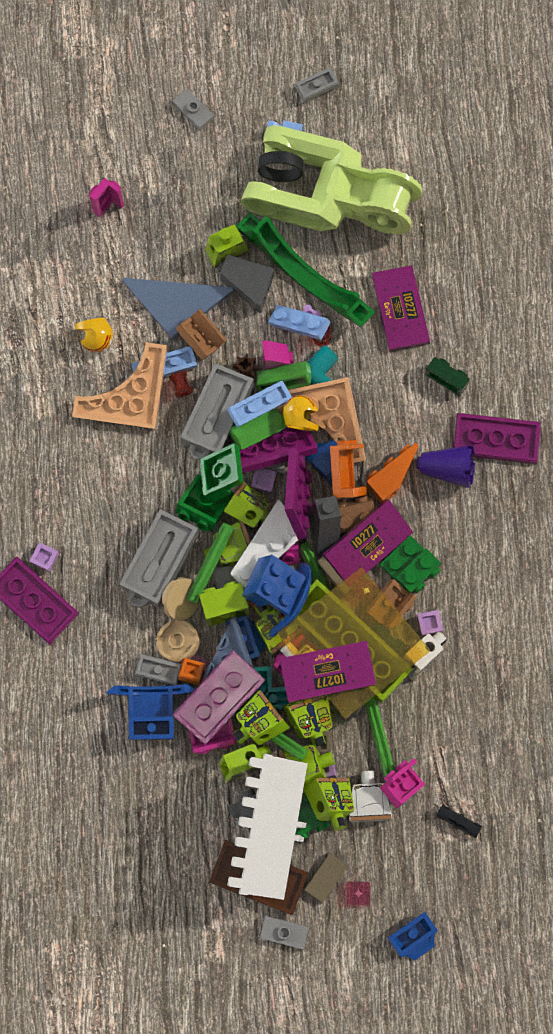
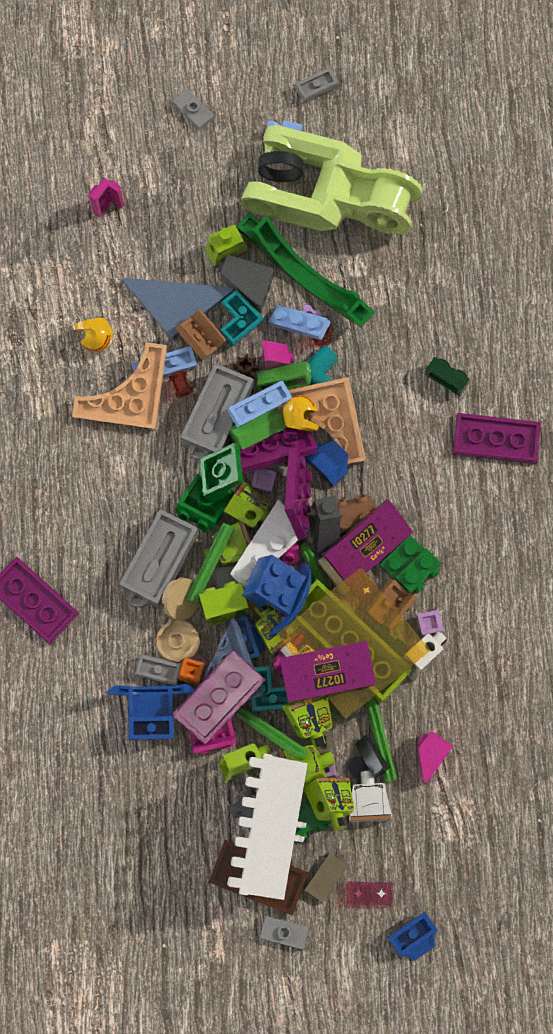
(44, 557): lavender plate -> none
(245, 318): none -> teal brick
(259, 720): lime torso -> none
(343, 470): orange panel -> none
(356, 766): none -> black piece
(372, 757): none -> black piece
(381, 893): none -> clear pink tile
(390, 478): orange slope -> none
(400, 308): magenta tile -> none
(403, 784): dark pink bracket -> none
(431, 754): none -> dark pink slope
(449, 465): dark purple cone -> none
(458, 821): black pin -> none

